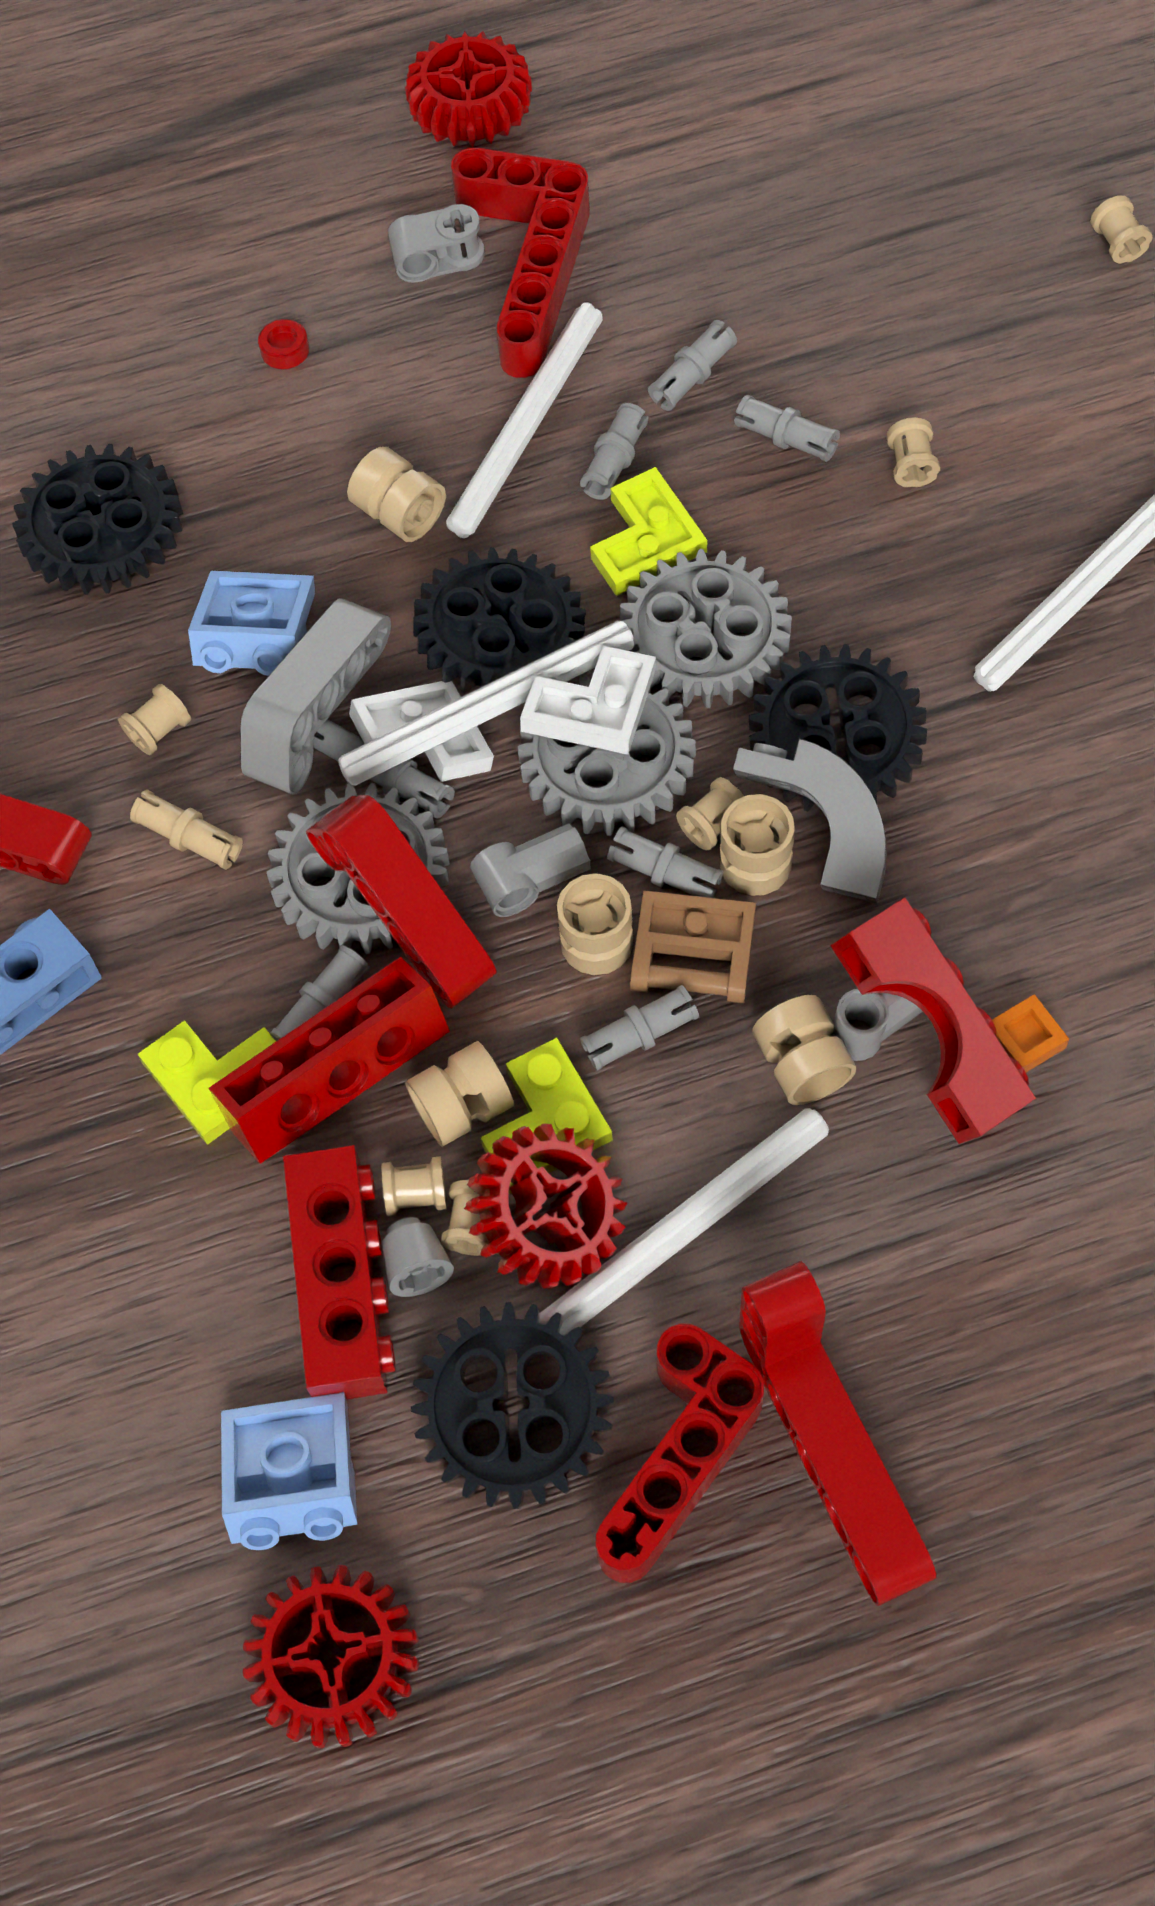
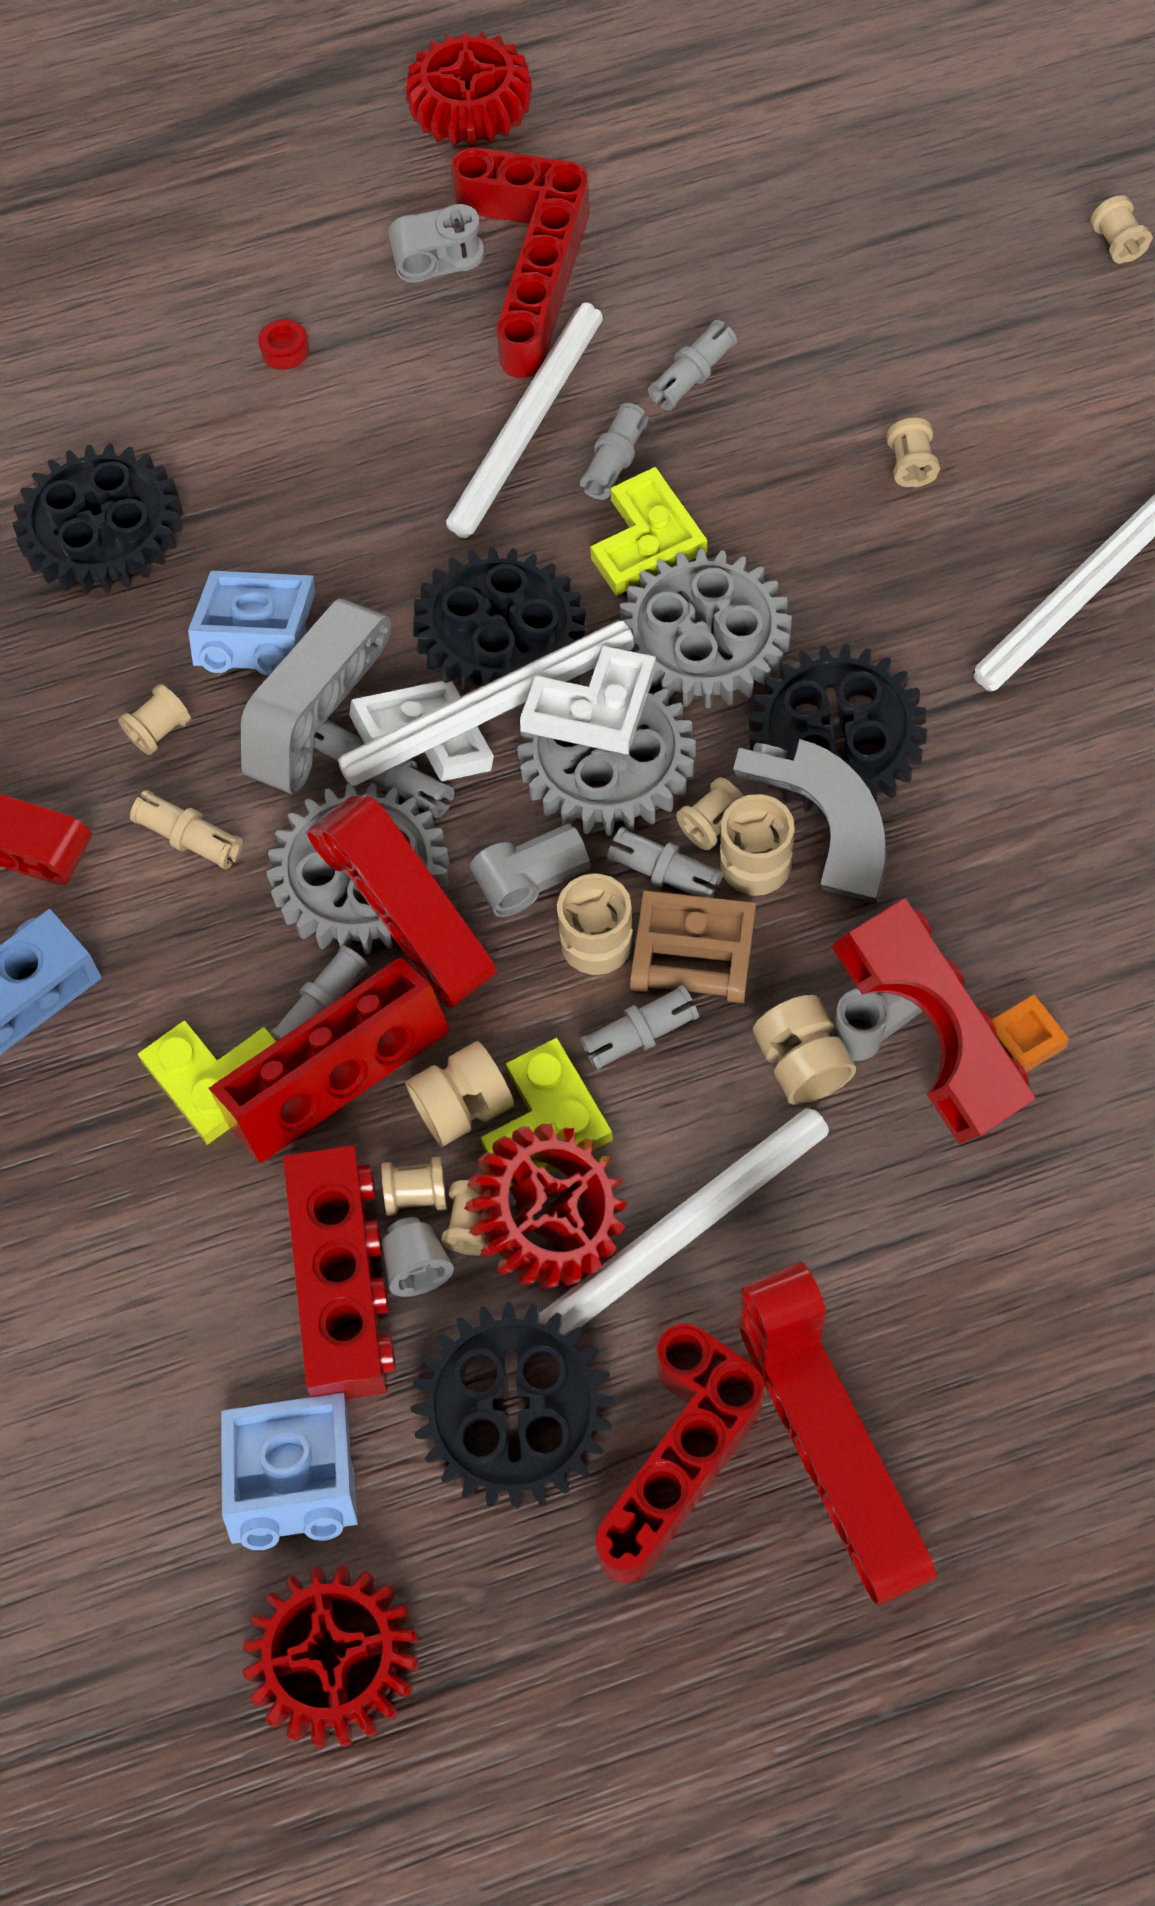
(396, 494): tan wheel -> none
(787, 428): light grey pin -> none

